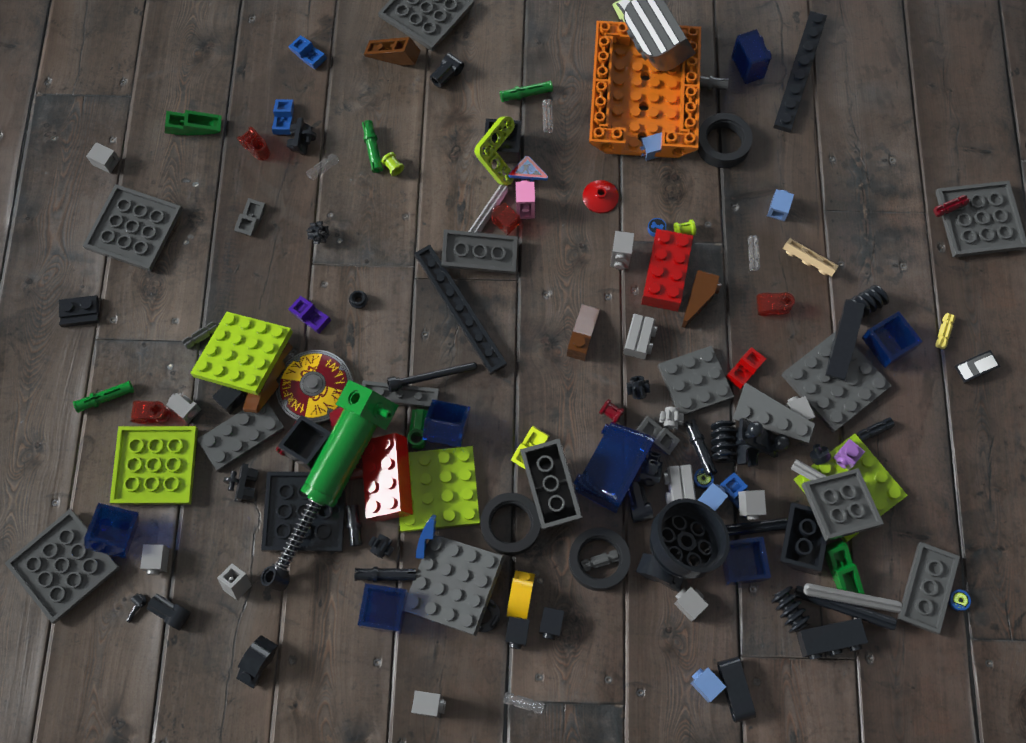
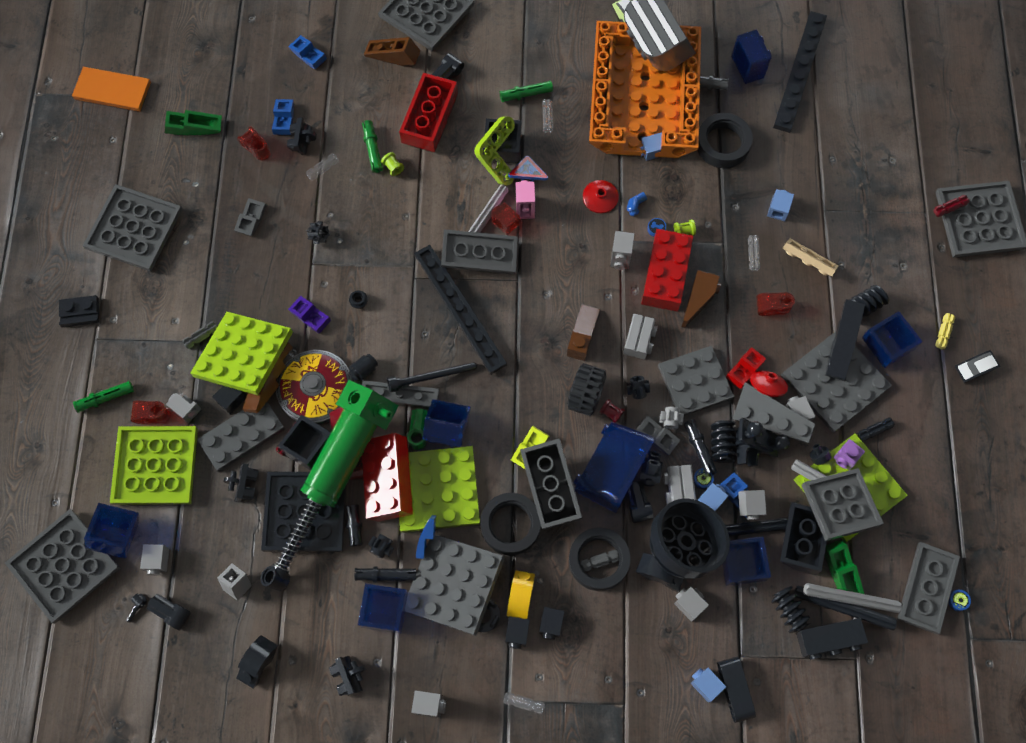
(103, 157): light grey panel -> none
(111, 89): none -> orange tile
(350, 675): none -> black hips
(363, 367): none -> black brick
(428, 112): none -> red brick
(586, 389): none -> black tyre
(632, 206): none -> blue arm
(769, 383): none -> red dish

